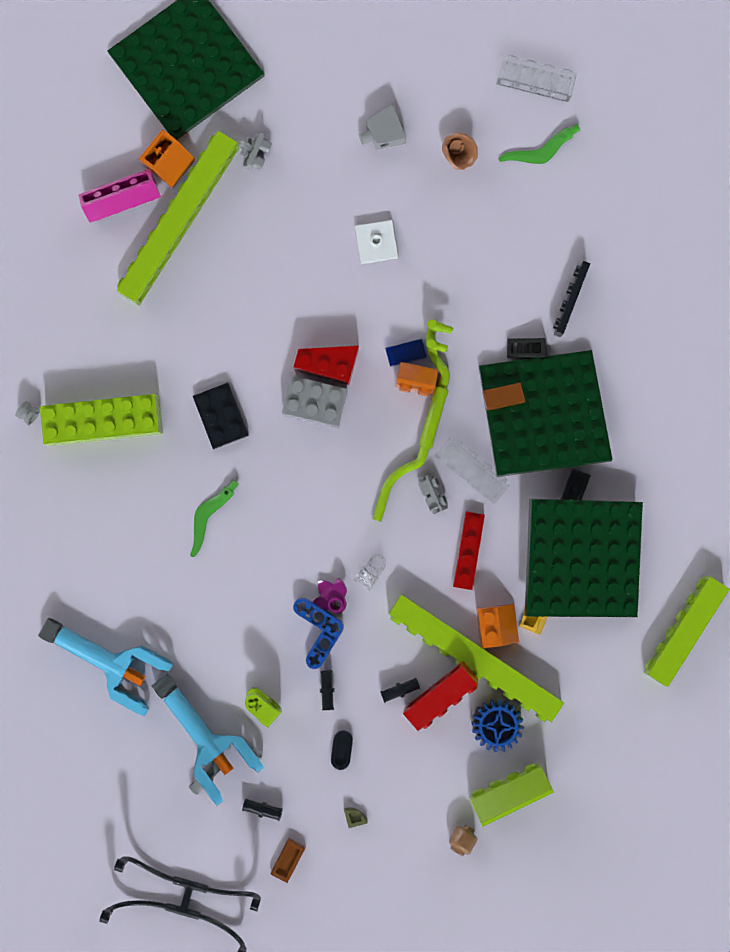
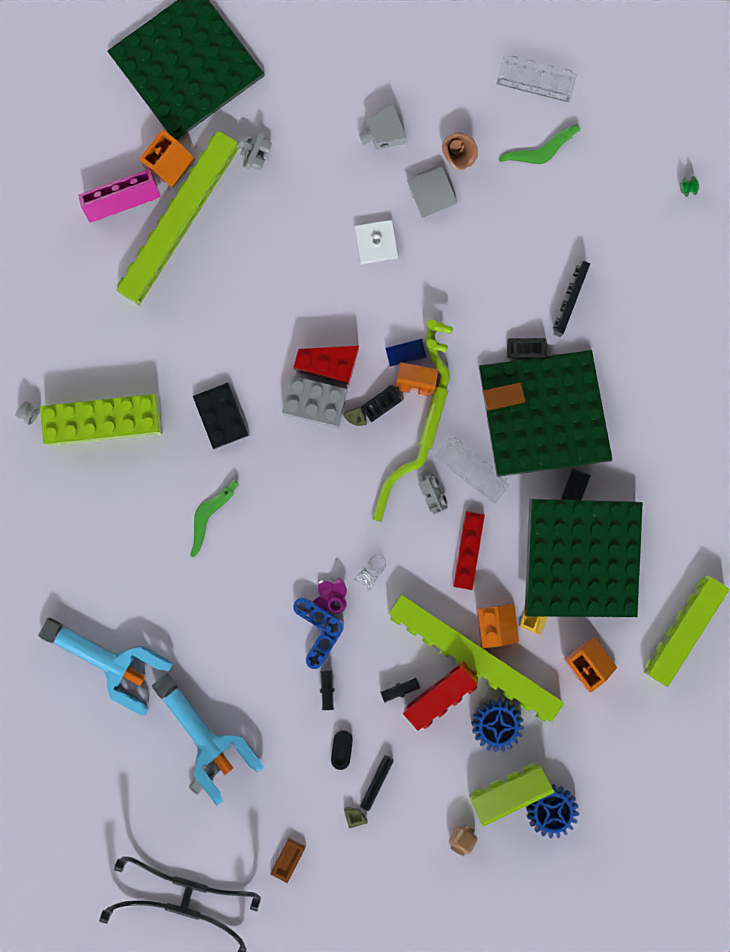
(262, 809): black pin -> none
(264, 709): lime piece -> none
(355, 417): none -> olive tile
(376, 783): none -> black axle
(395, 393): none -> black slope
(432, 192): none -> light grey slope
(546, 818): none -> blue gear
(590, 664): none -> orange slope
(689, 186): none -> green wheel

